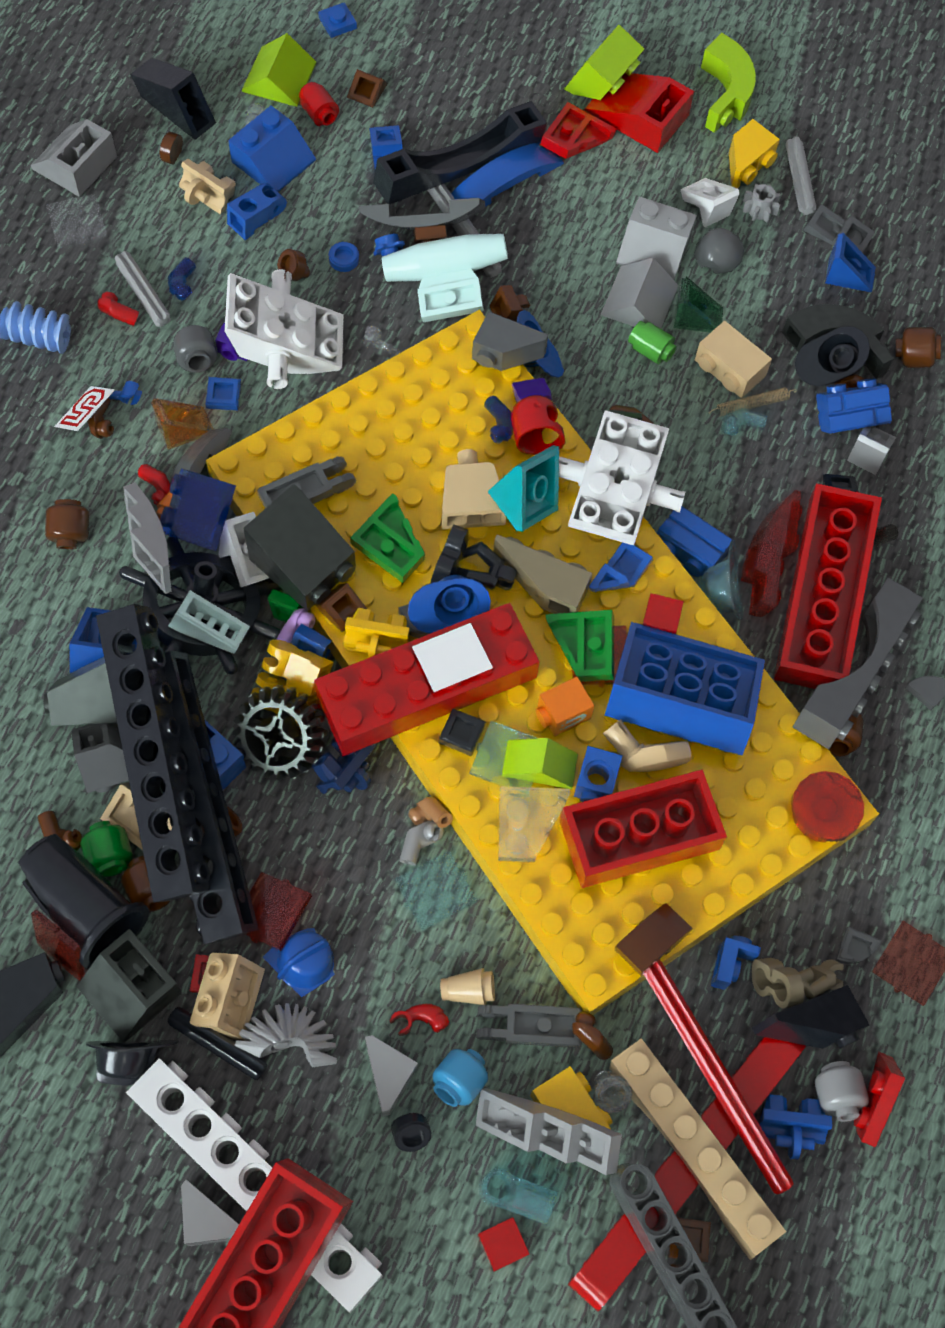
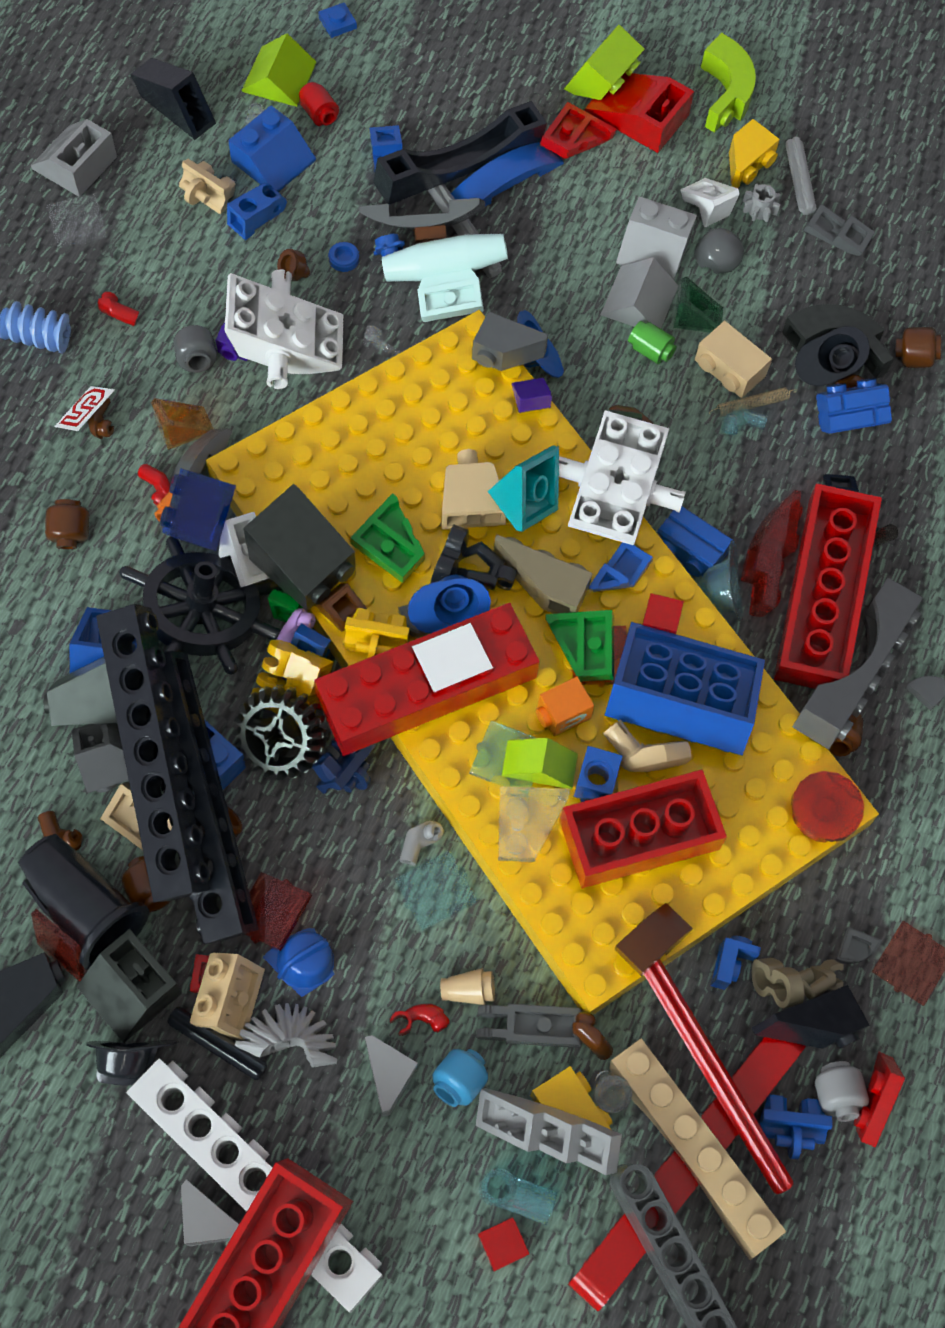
(107, 848): green head -> none
(129, 390): blue hand -> none
(142, 289): light grey axle -> none
(147, 536): light grey slope -> none
(171, 147): reddish brown tile -> none
(177, 279): clear blue arm -> none
(204, 632): light aqua slope -> none
(223, 393): blue tile -> none
(311, 482): dark grey hinge -> none
(366, 88): reddish brown slope -> none
(411, 1132): black tile -> none
(430, 810): medium nougat arm -> none
(462, 732): black tile -> none
(502, 414): clear blue arm -> none
(507, 303): reddish brown tile -> none
(528, 421): red helmet -> none
(699, 1236): reddish brown tile -> none
(849, 266): blue slope -> none
(871, 449): light grey slope -> none

